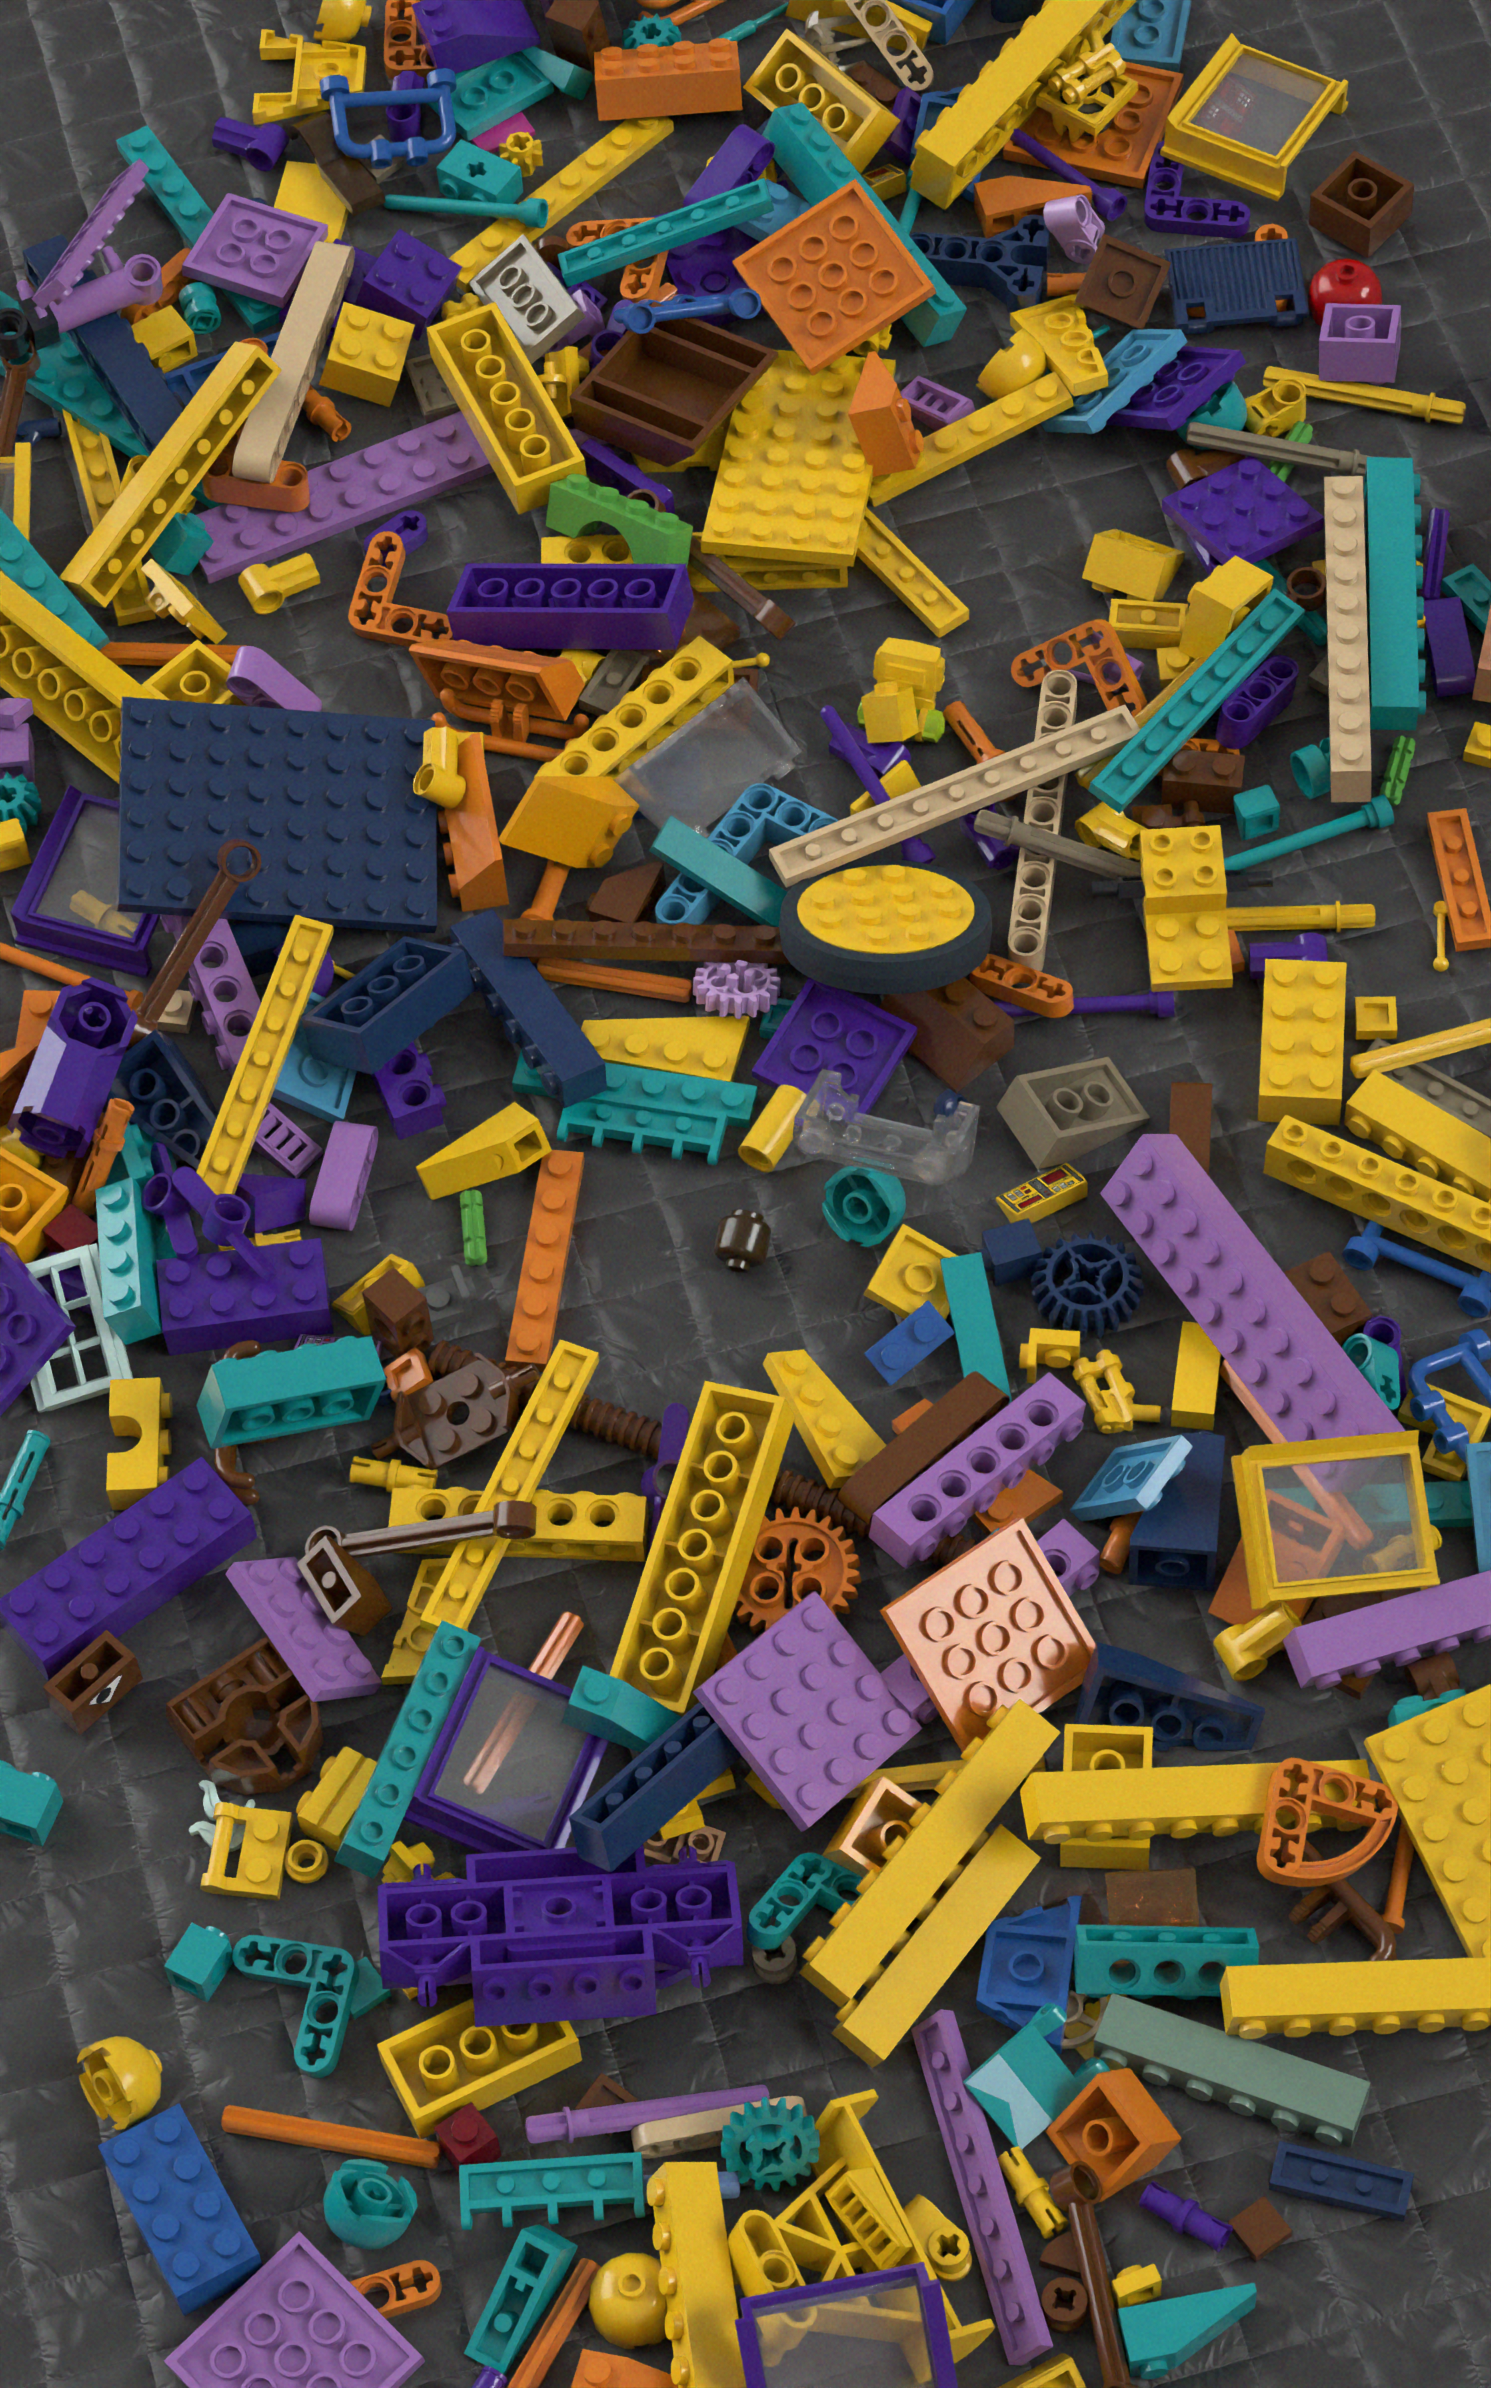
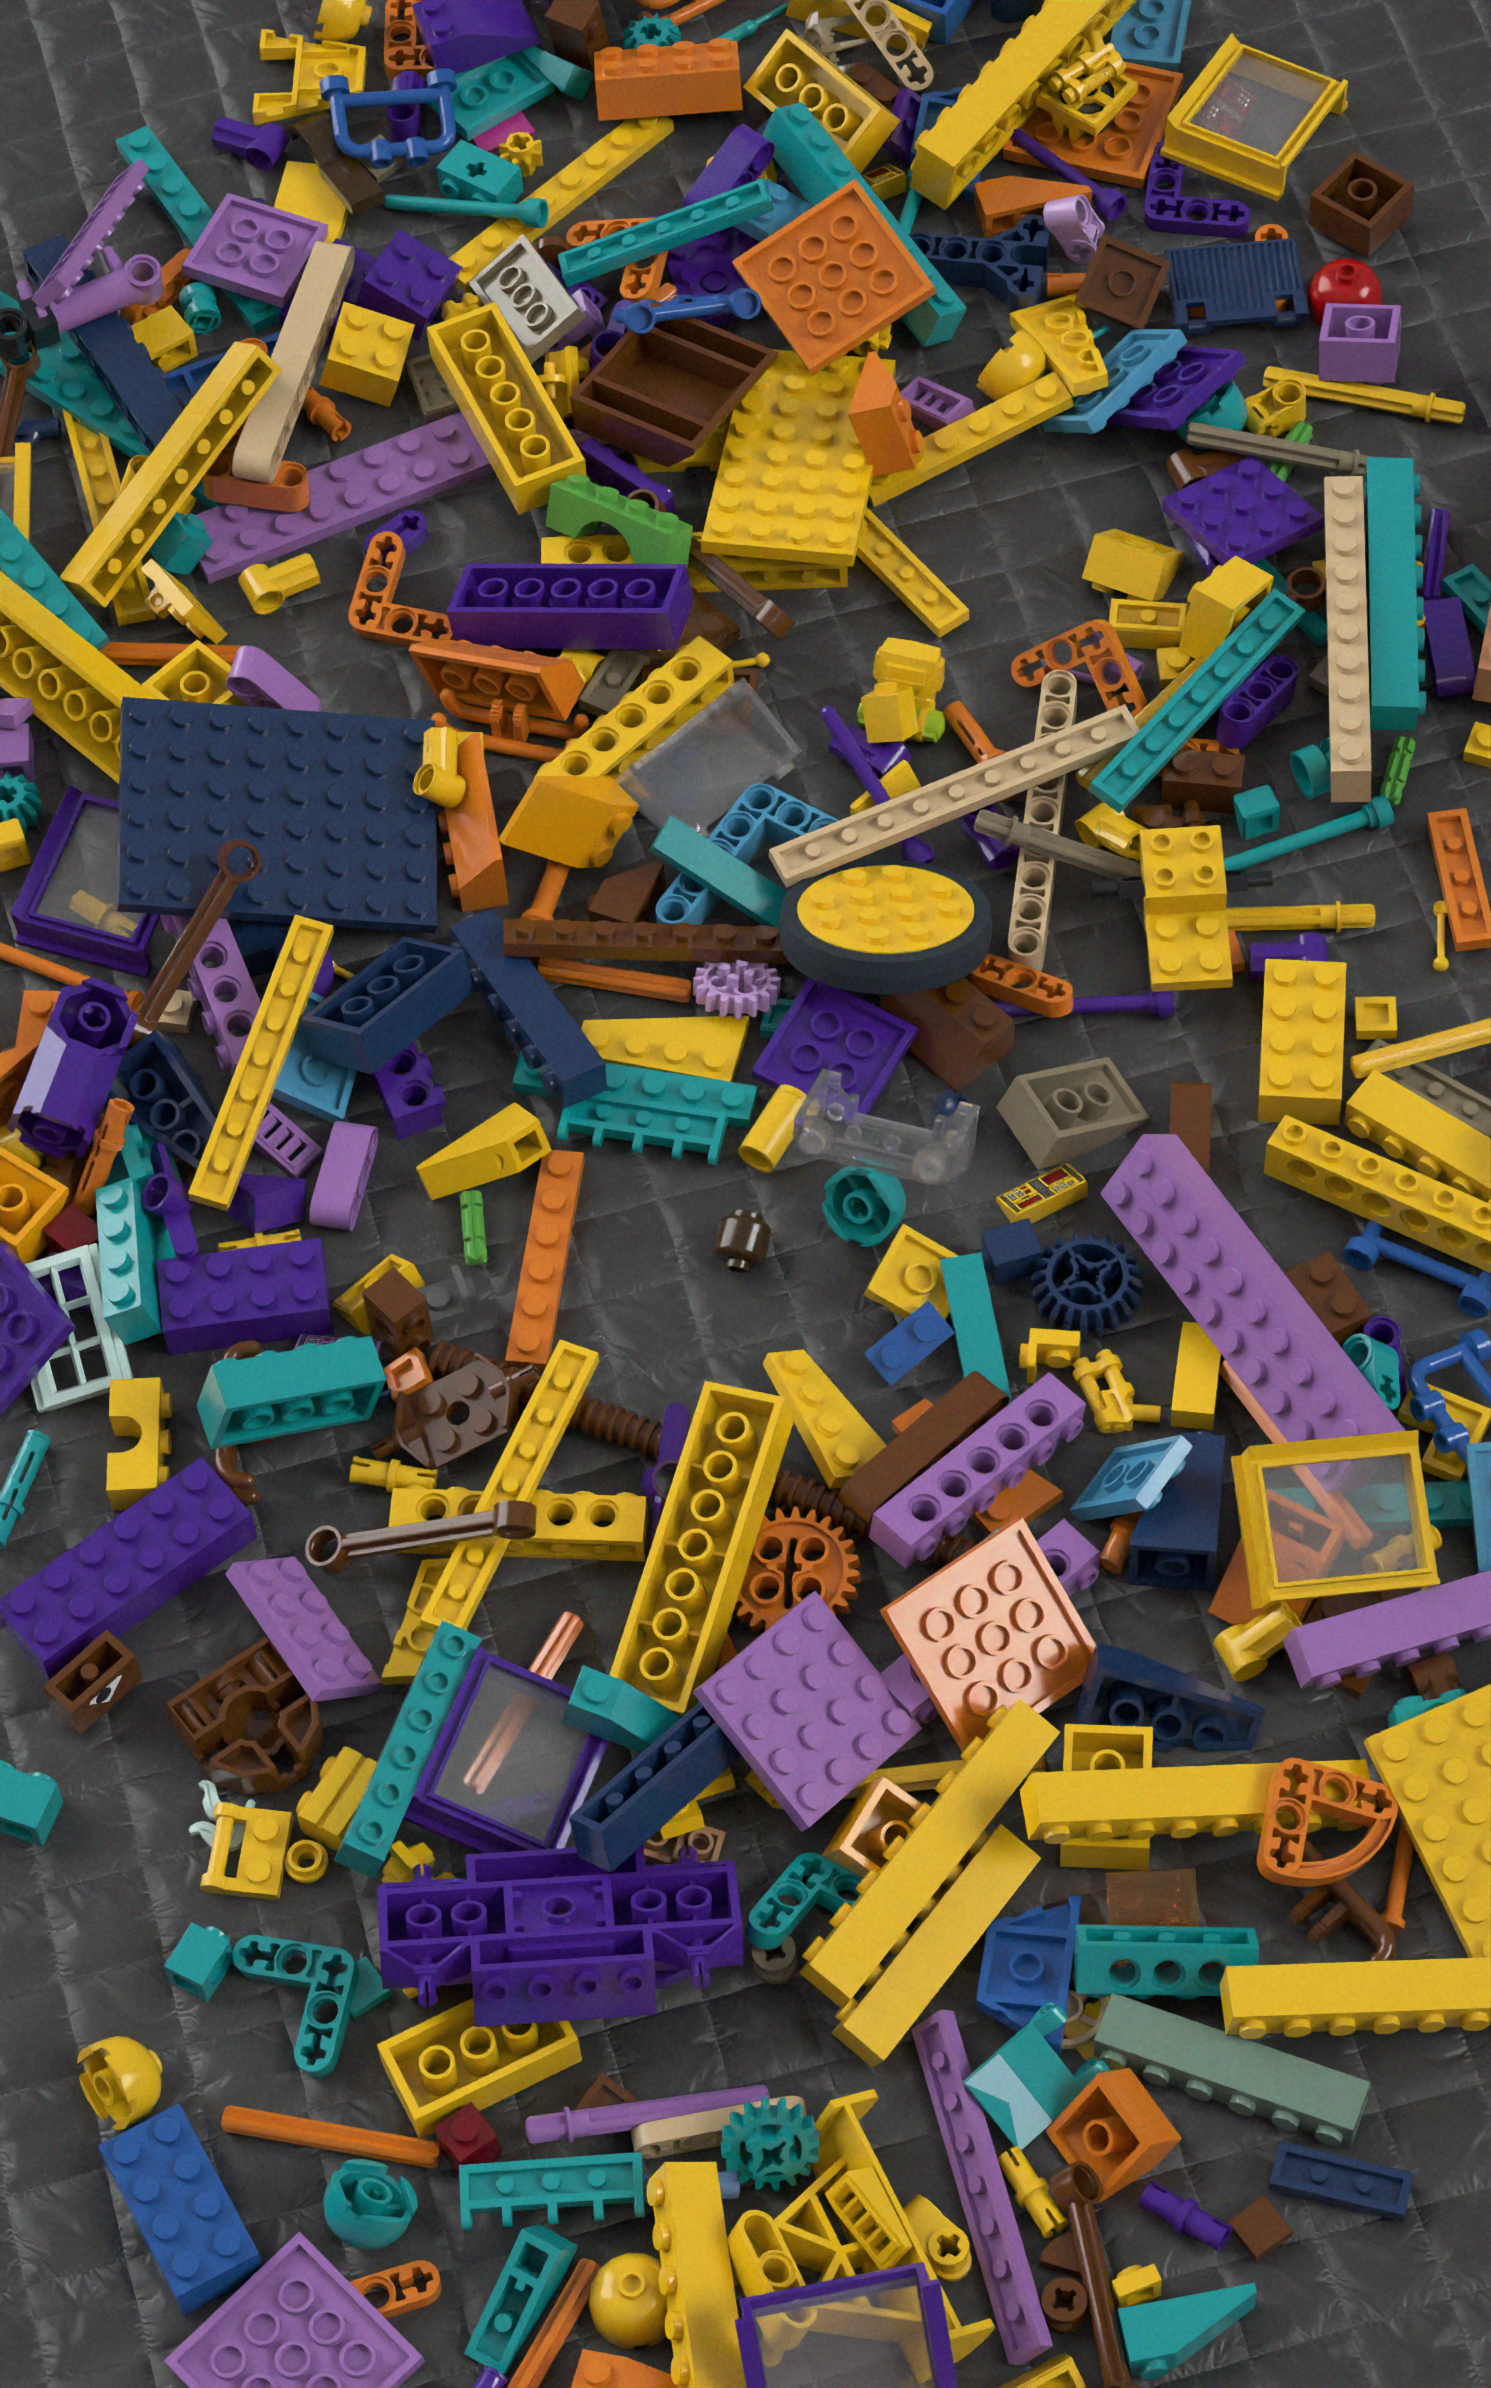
(223, 1217): dark purple piece -> none
(344, 1587): reddish brown slope -> none

